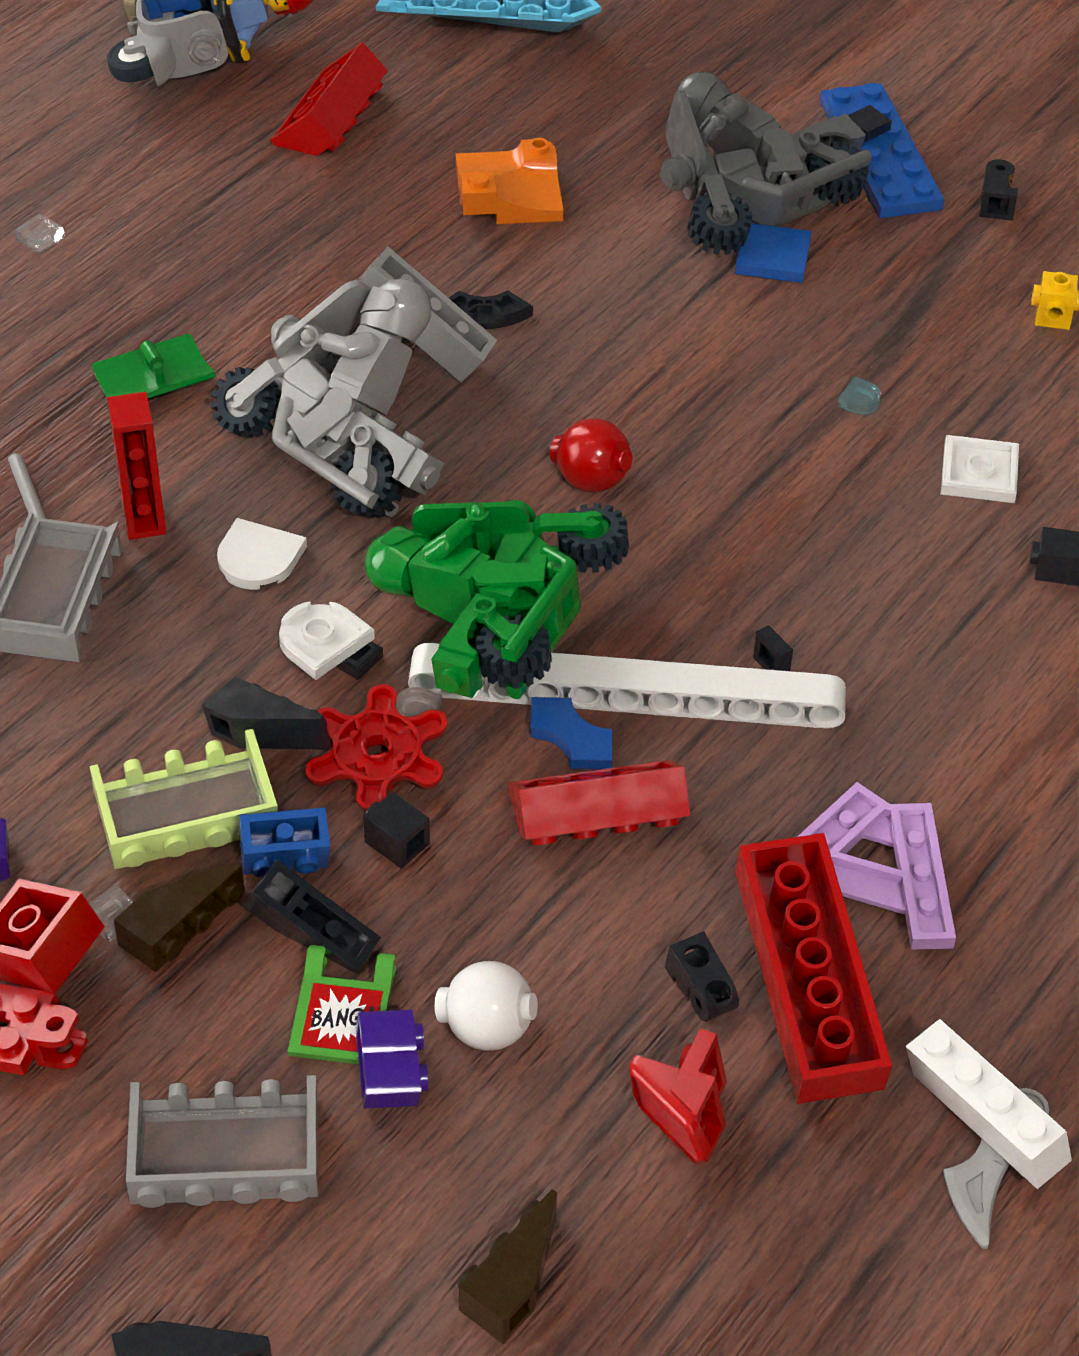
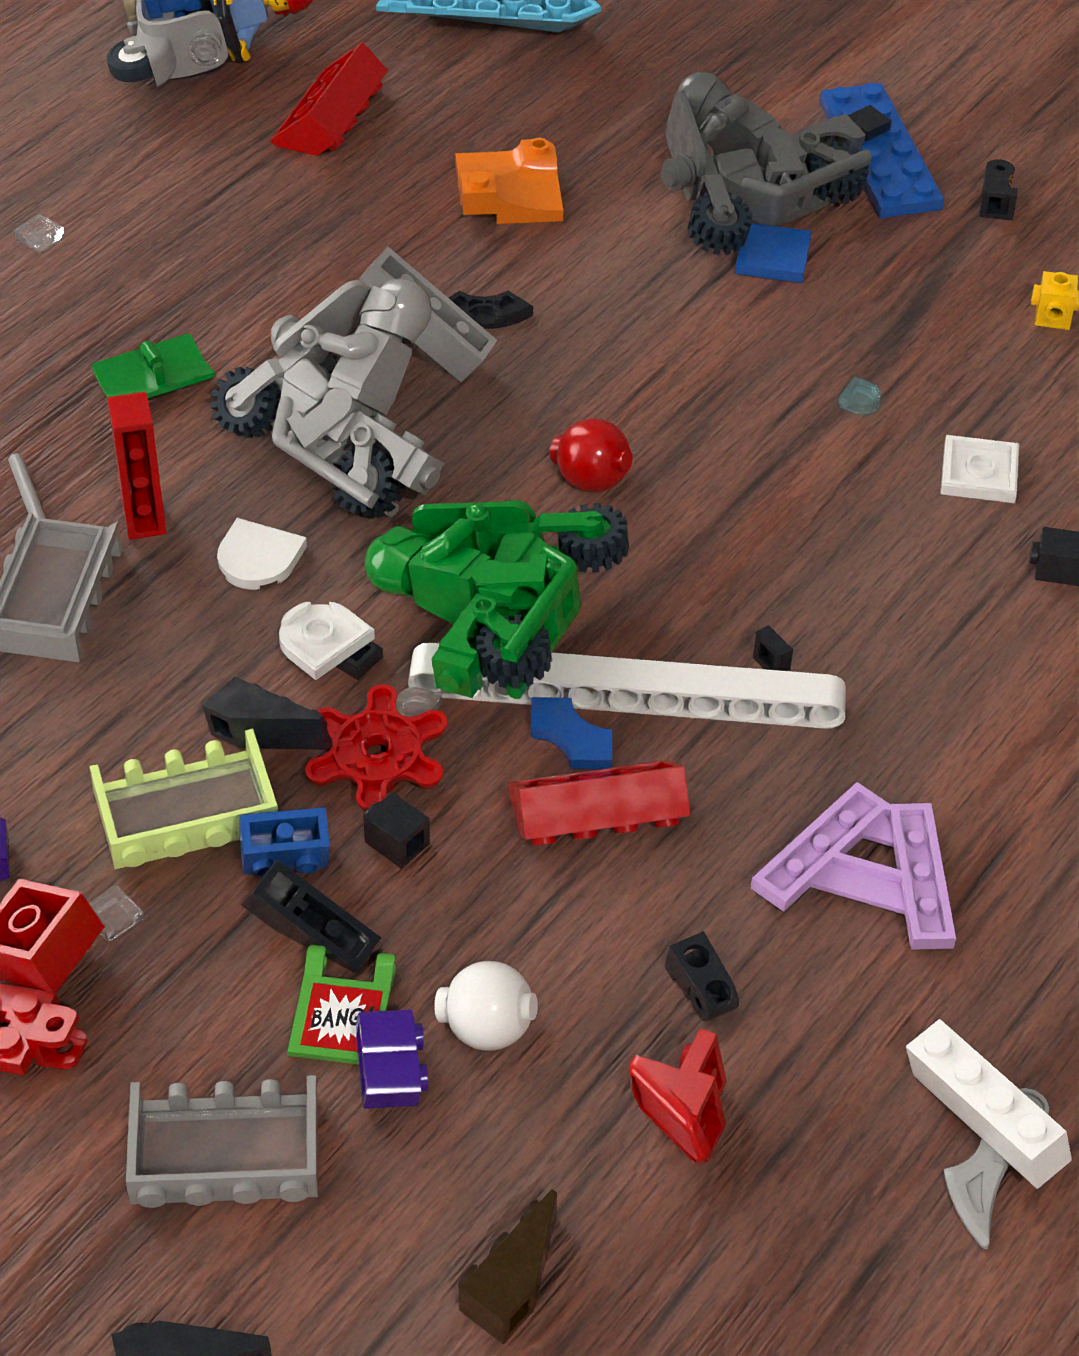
(172, 915): dark brown slope -> none
(812, 969): red brick -> none

